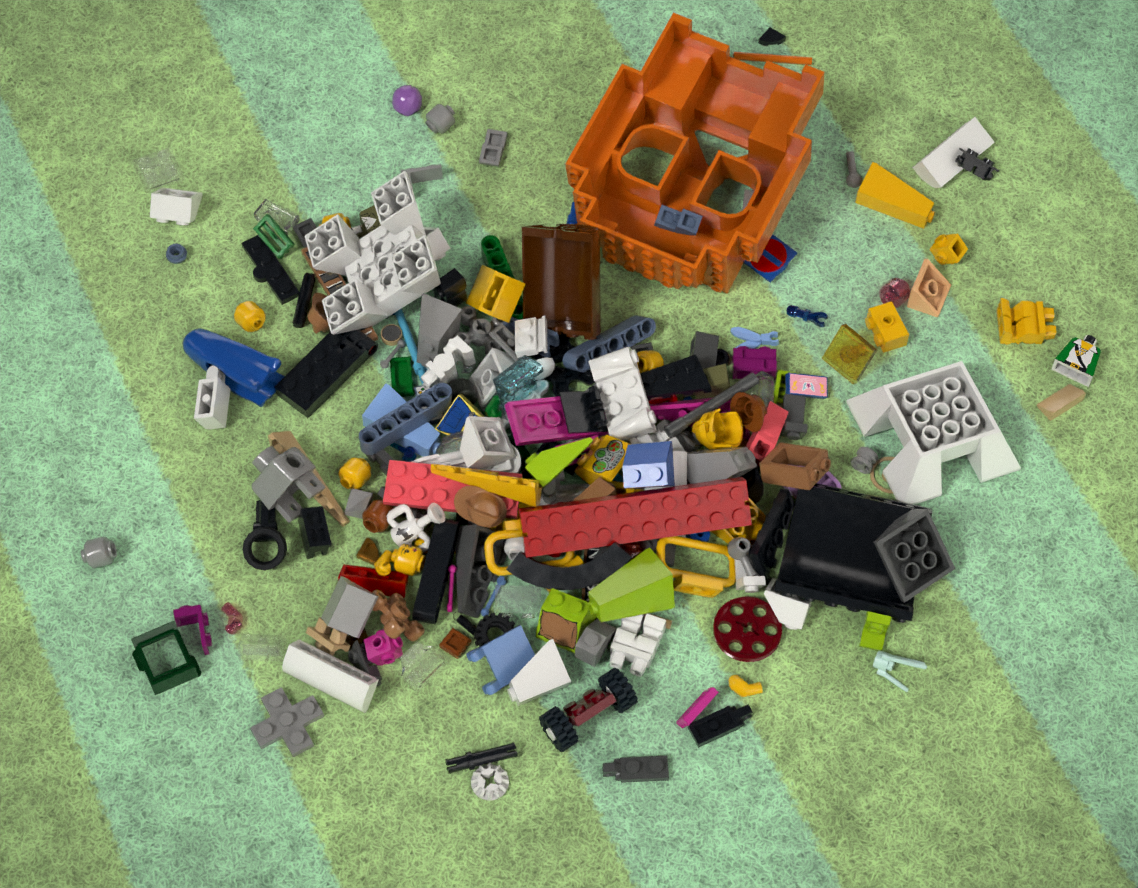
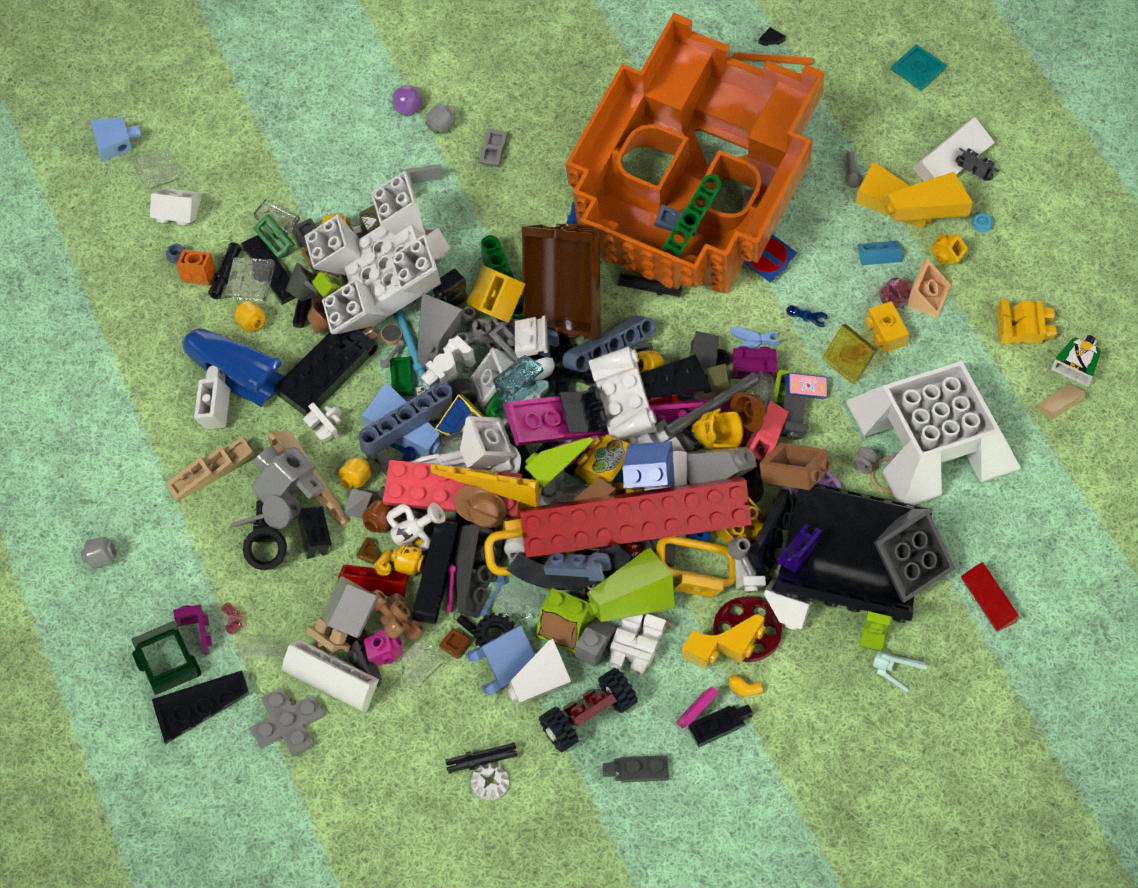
(113, 137): none -> light blue torso
(194, 705): none -> black wing
(196, 267): none -> orange head
(207, 470): none -> tan slope
(221, 277): none -> black pin
(250, 279): none -> clear plate
(275, 513): none -> light grey piece
(301, 284): none -> flat silver slope
(327, 284): none -> lime slope
(327, 431): none -> white hips
(578, 565): none -> sand blue plate
(647, 285): none -> black pin
(693, 212): none -> green beam
(734, 643): none -> yellow arch
(799, 549): none -> dark purple hinge
(880, 252): none -> dark azure slope
(918, 67): none -> teal tile
(929, 200): none -> yellow slope
(982, 222): none -> medium azure tile
(990, 597): none -> red slope

